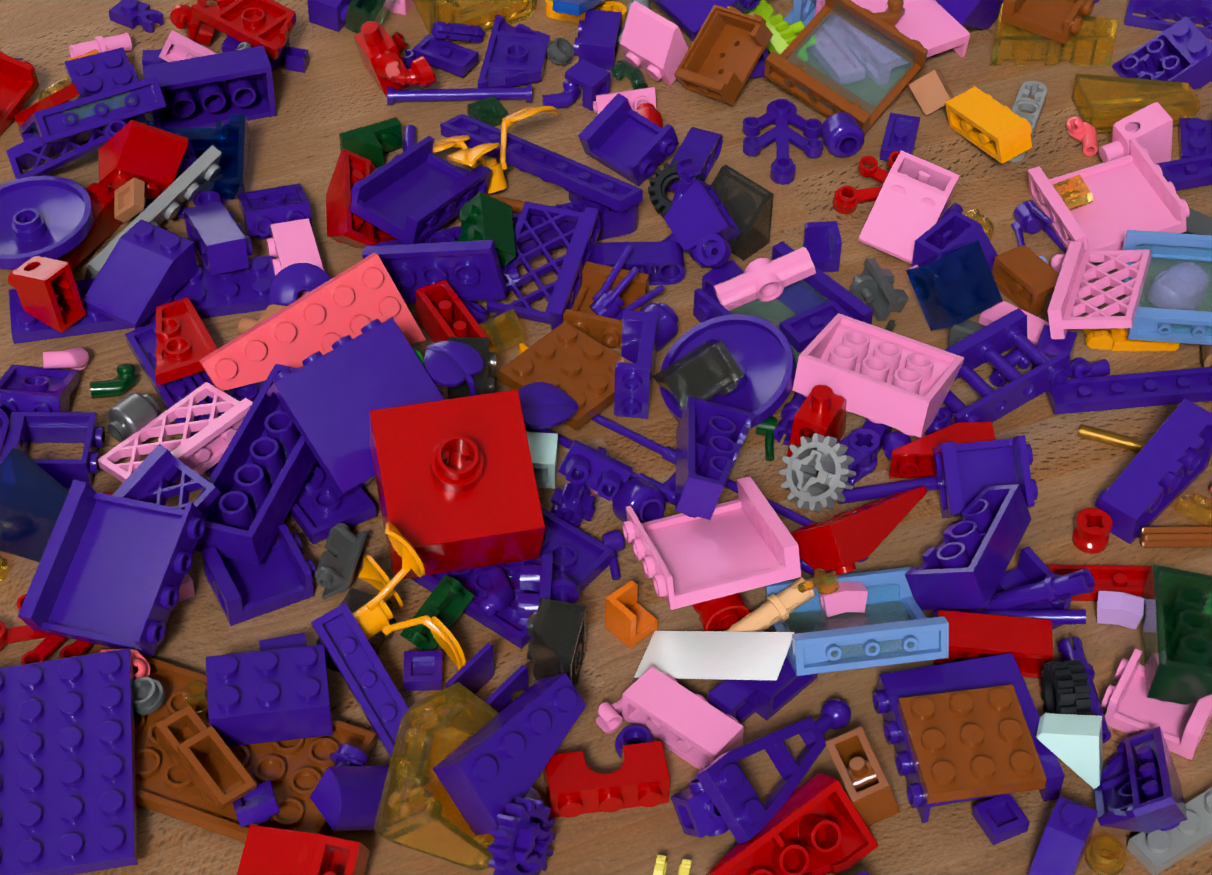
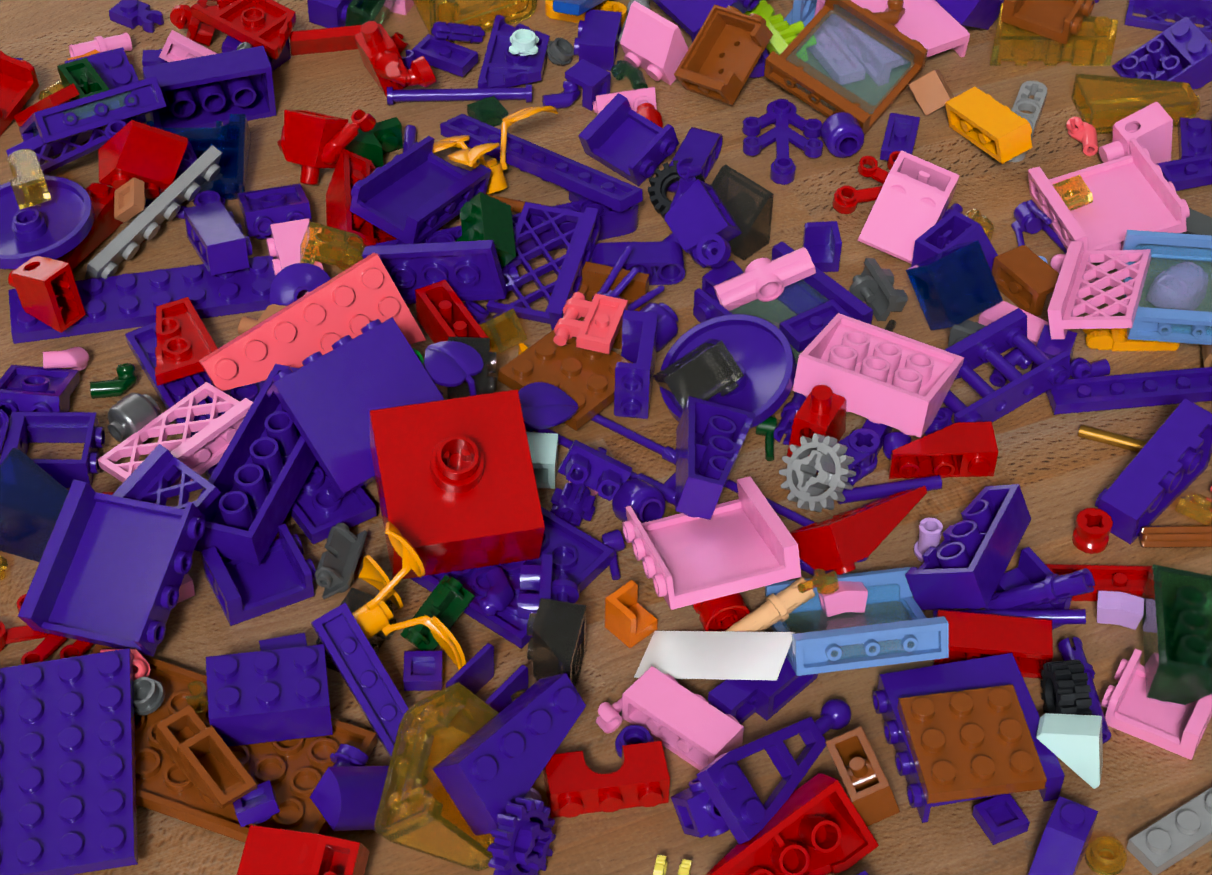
(28, 179): none -> clear yellow leg
(83, 76): none -> dark green slope
(141, 274): dark purple slope -> none
(296, 59): dark purple piece -> none
(318, 139): none -> red torso
(323, 40): none -> red tile
(330, 246): none -> clear yellow leg
(523, 42): none -> light aqua plate
(599, 327): none -> coral plate
(929, 536): none -> lavender pin
(969, 467): dark purple panel -> none
(1140, 786): dark purple wedge -> none

